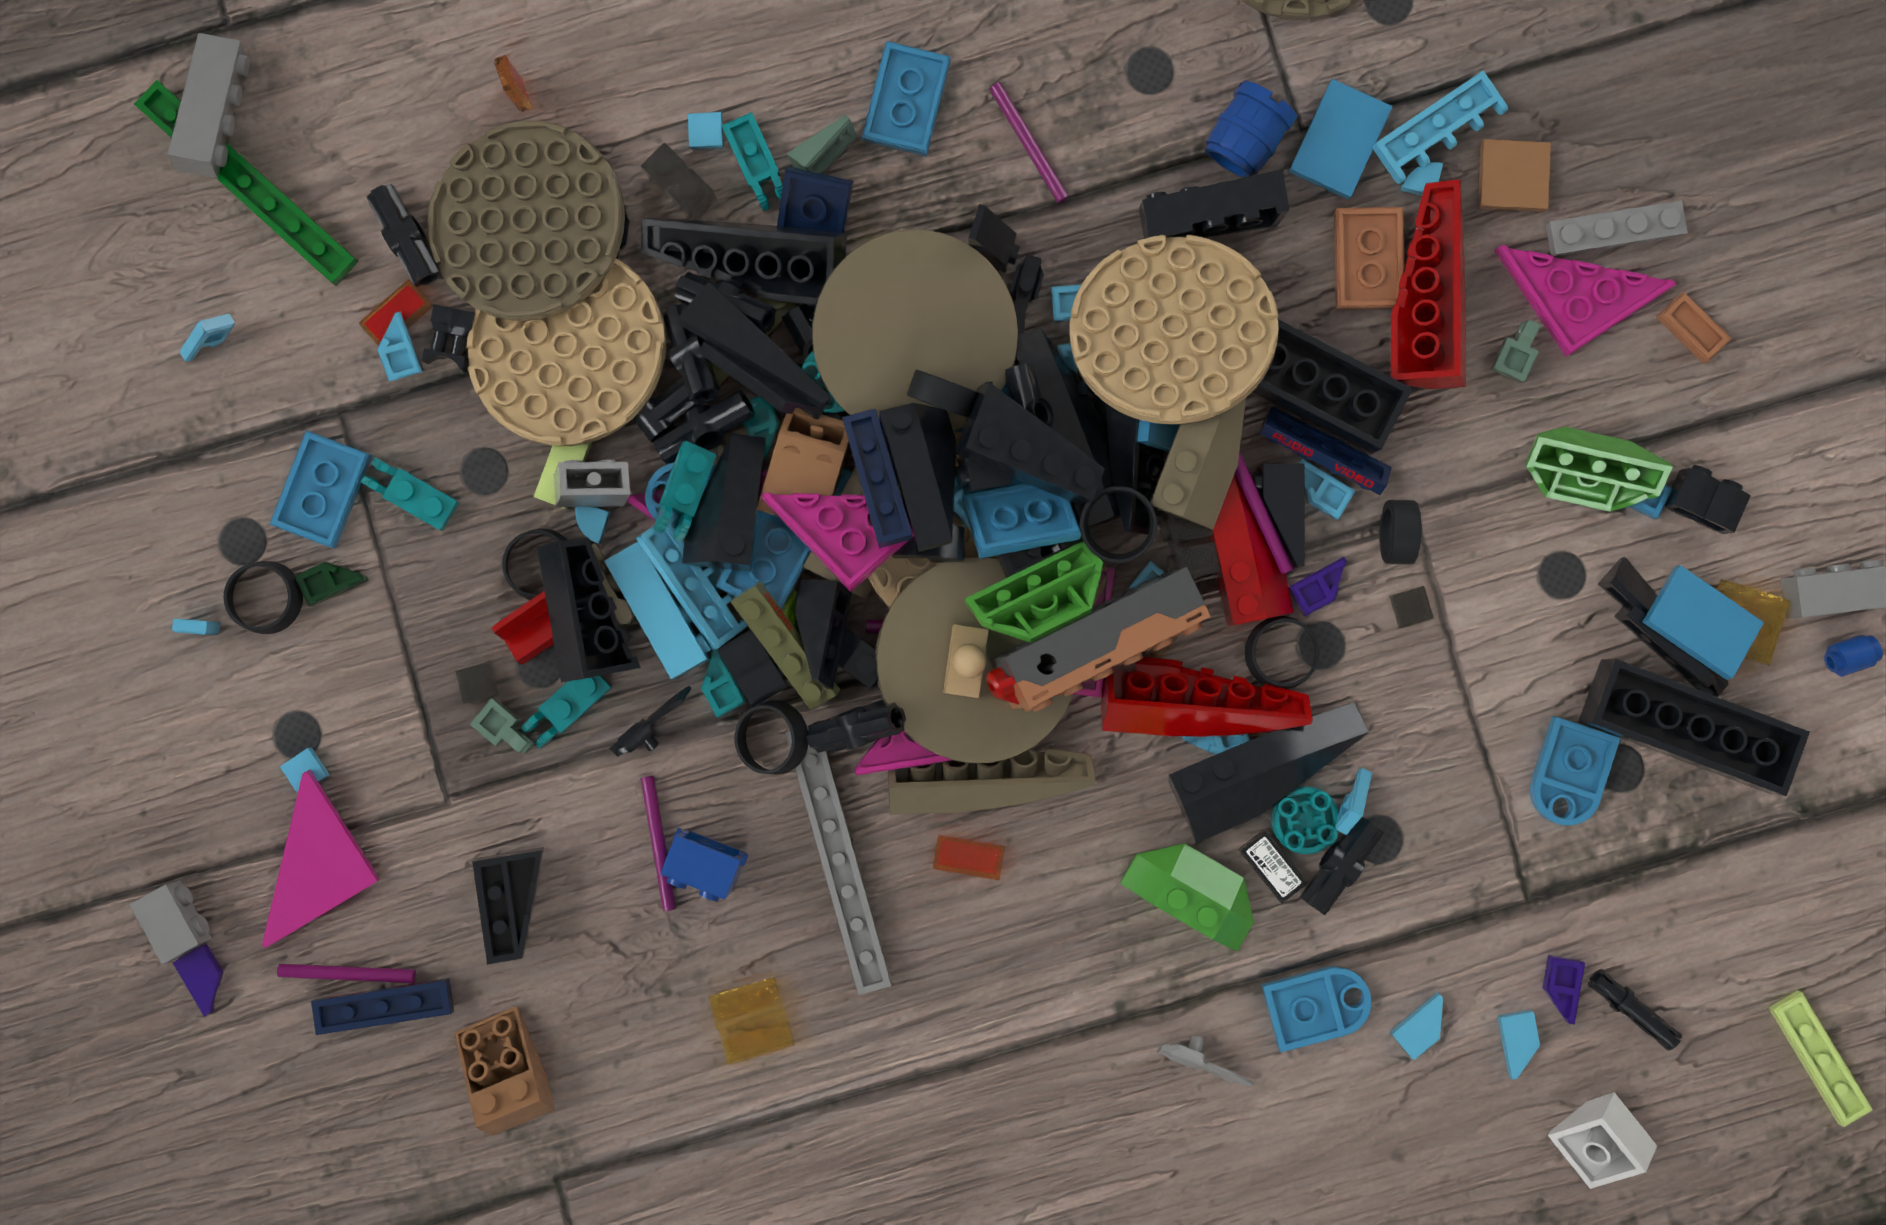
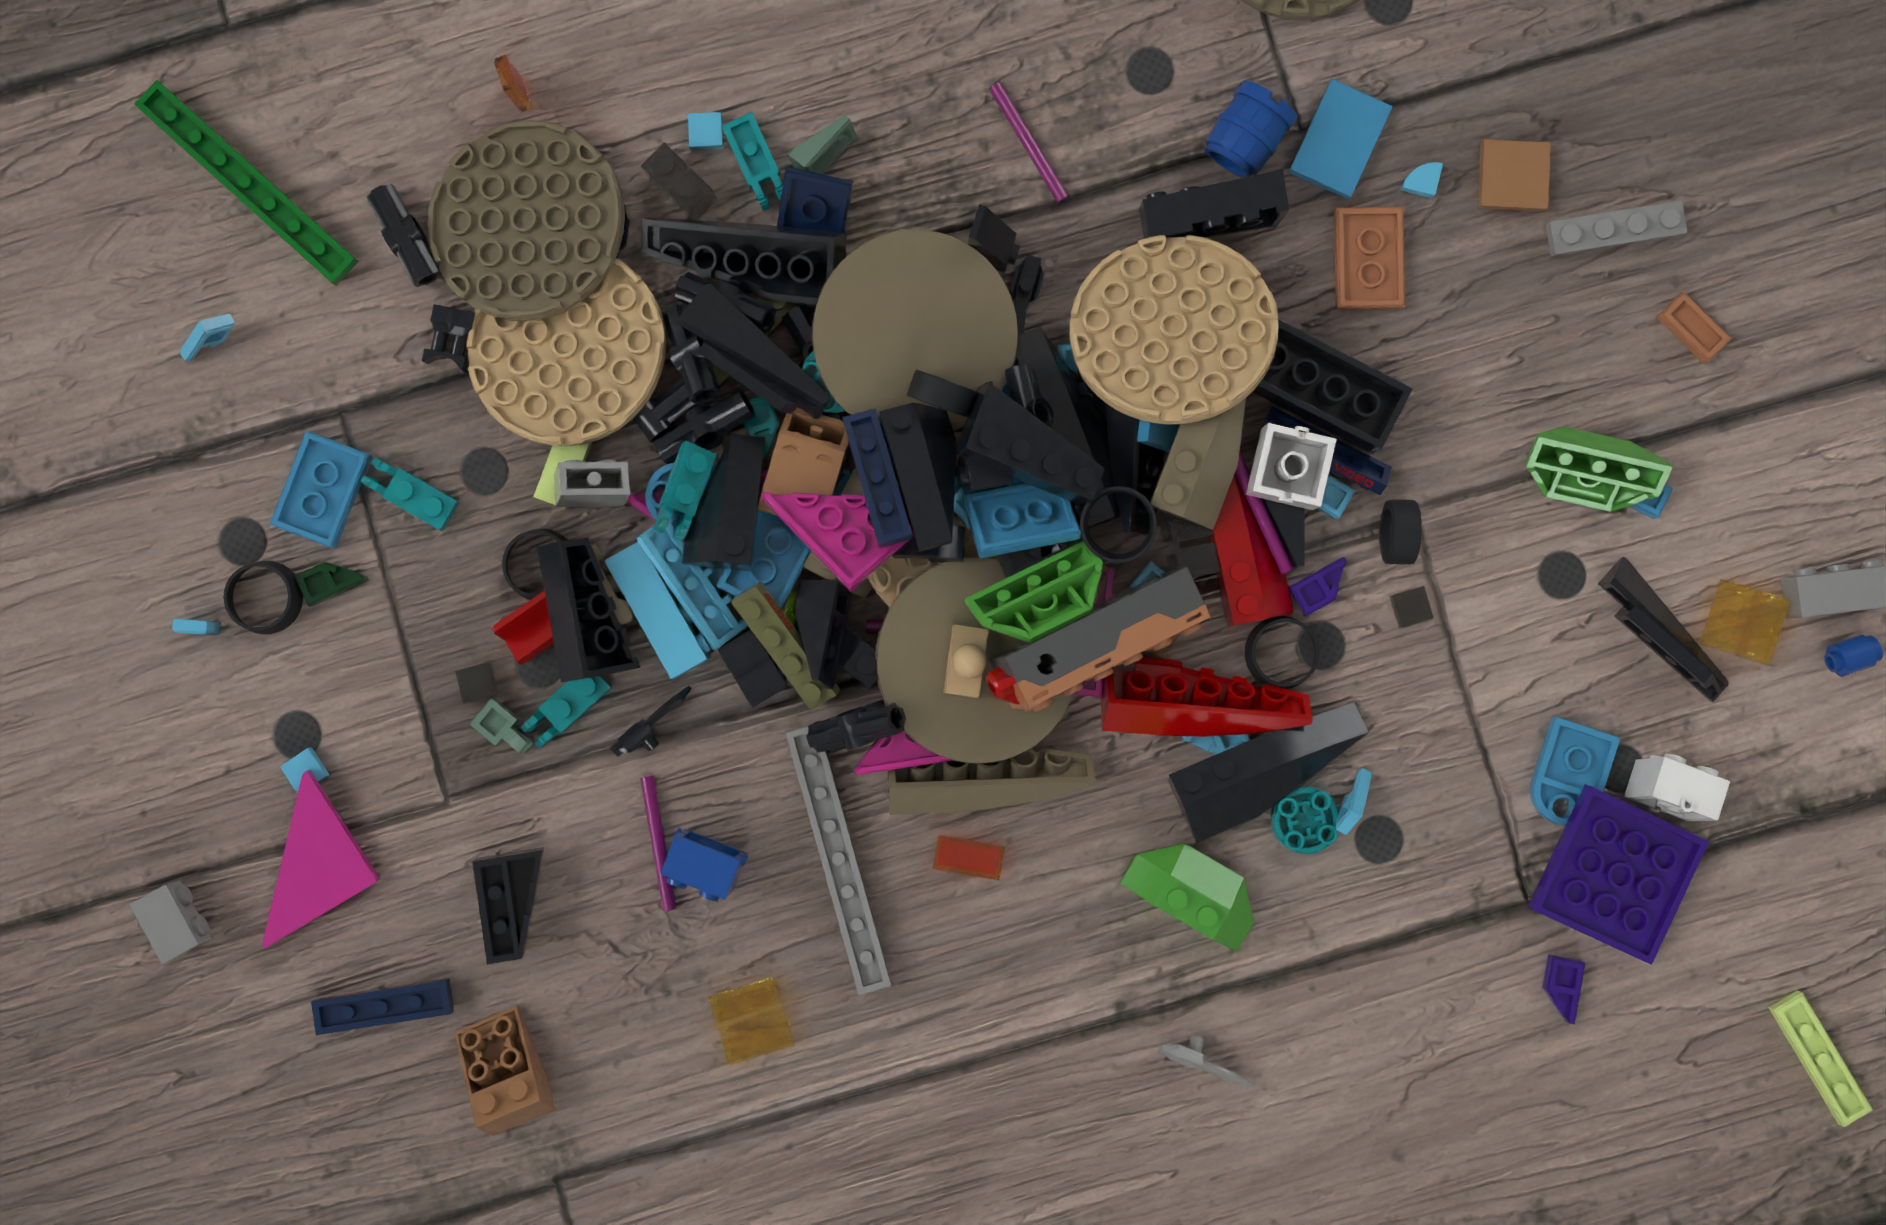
(201, 976): dark purple tile -> none
(208, 106): light grey brick -> none
(346, 973): magenta bar -> none
(398, 351): medium azure tile -> none
(406, 299): red tile -> none
(592, 522): medium azure tile -> none
(721, 687): teal tile -> none
(798, 735): black tyre -> none
(906, 98): dark azure tile -> none
(1062, 301): medium azure tile -> none
(1272, 866): tile -> none
(1291, 466): none -> white brick
(1313, 1008): dark azure tile -> none
(1341, 865): black piece -> none
(1421, 1027): medium azure tile -> none
(1431, 299): red wedge -> none
(1438, 124): medium azure hinge -> none
(1516, 355): sand green plate -> none
(1518, 1039): medium azure tile -> none
(1576, 296): dark pink tile -> none
(1604, 1141): white slope -> none
(1618, 874): none -> dark purple plate
(1623, 1000): black pin -> none
(1677, 788): none -> white brick
(1694, 726): black brick -> none
(1703, 622): dark azure tile -> none
(1707, 500): black brick -> none

